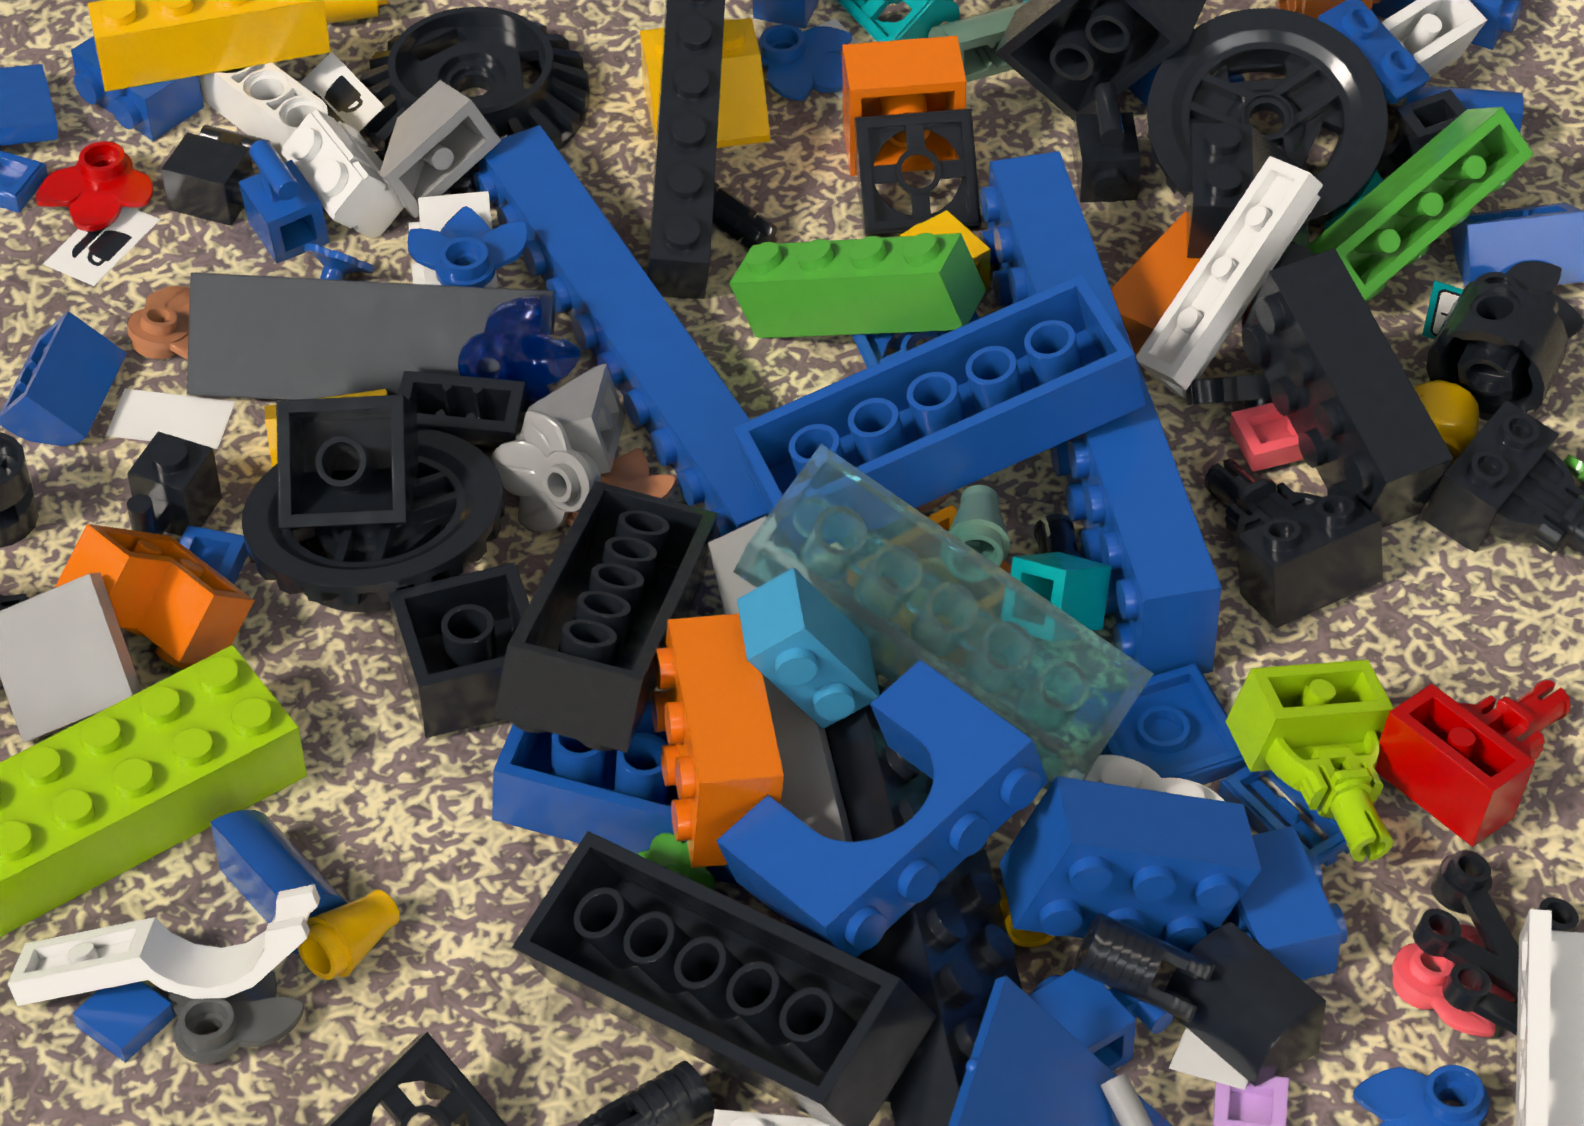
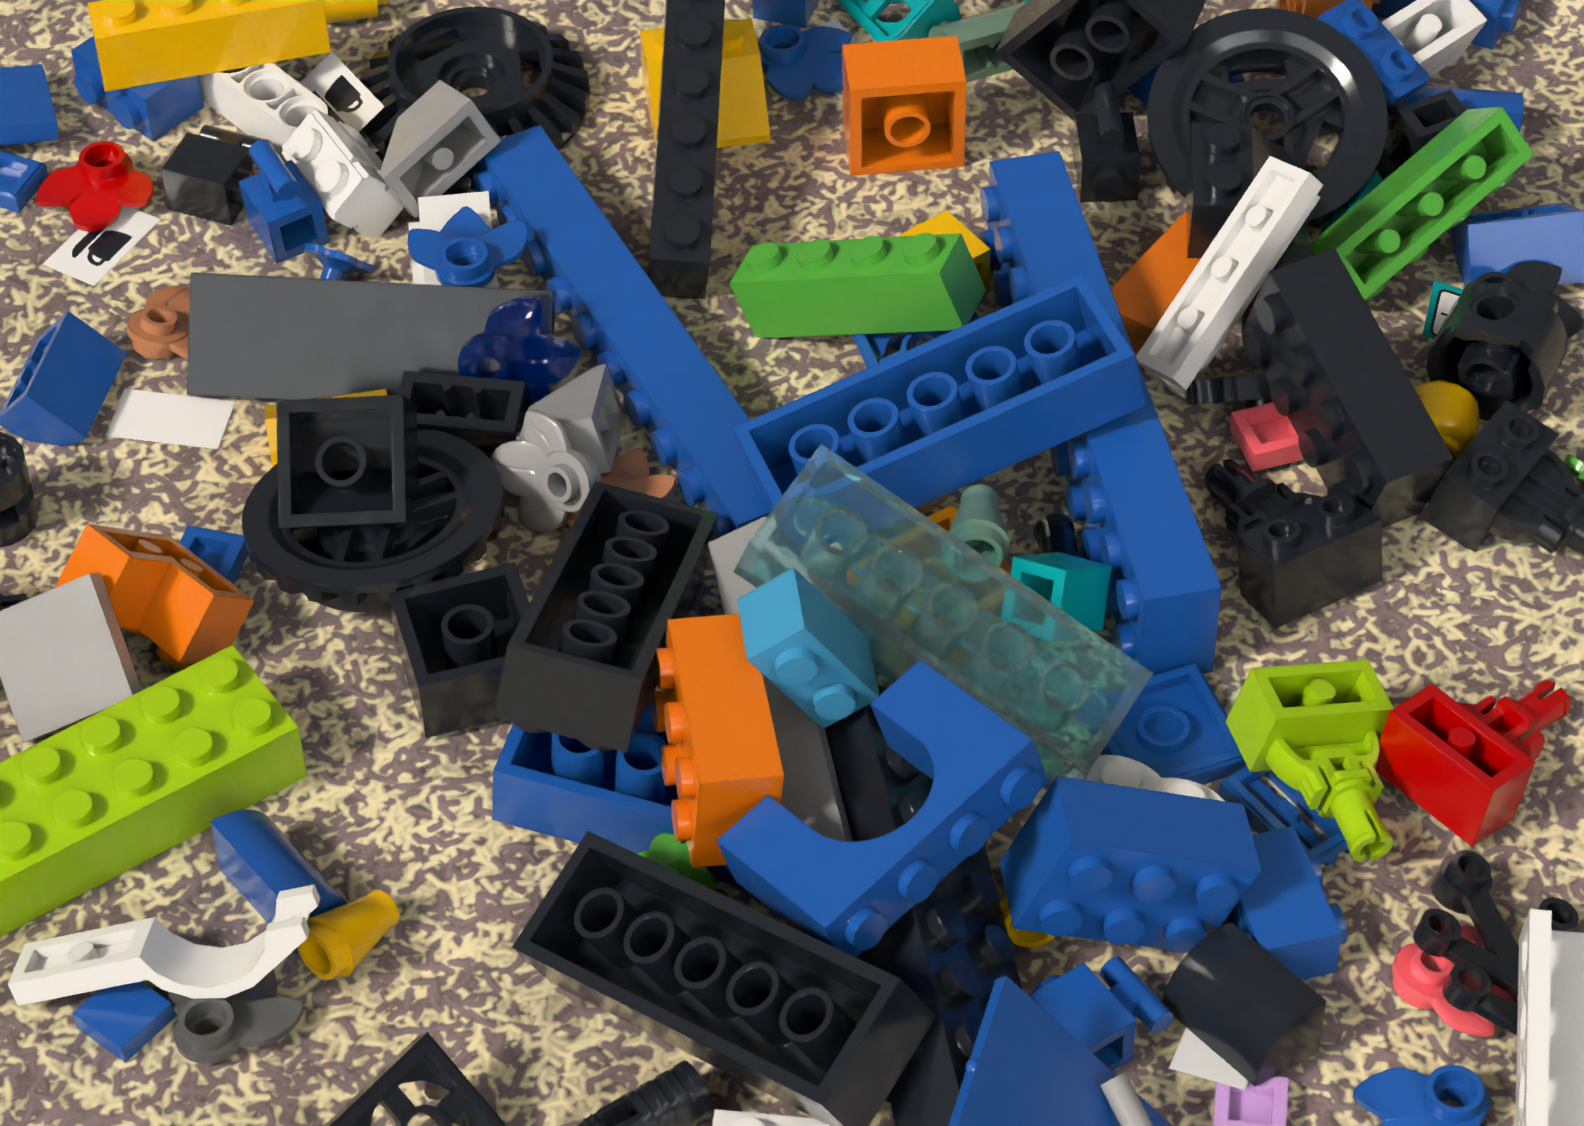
(172, 486): black brick -> none
(739, 221): black axle -> none
(870, 136): black piece -> none
(1129, 961): black hinge -> none

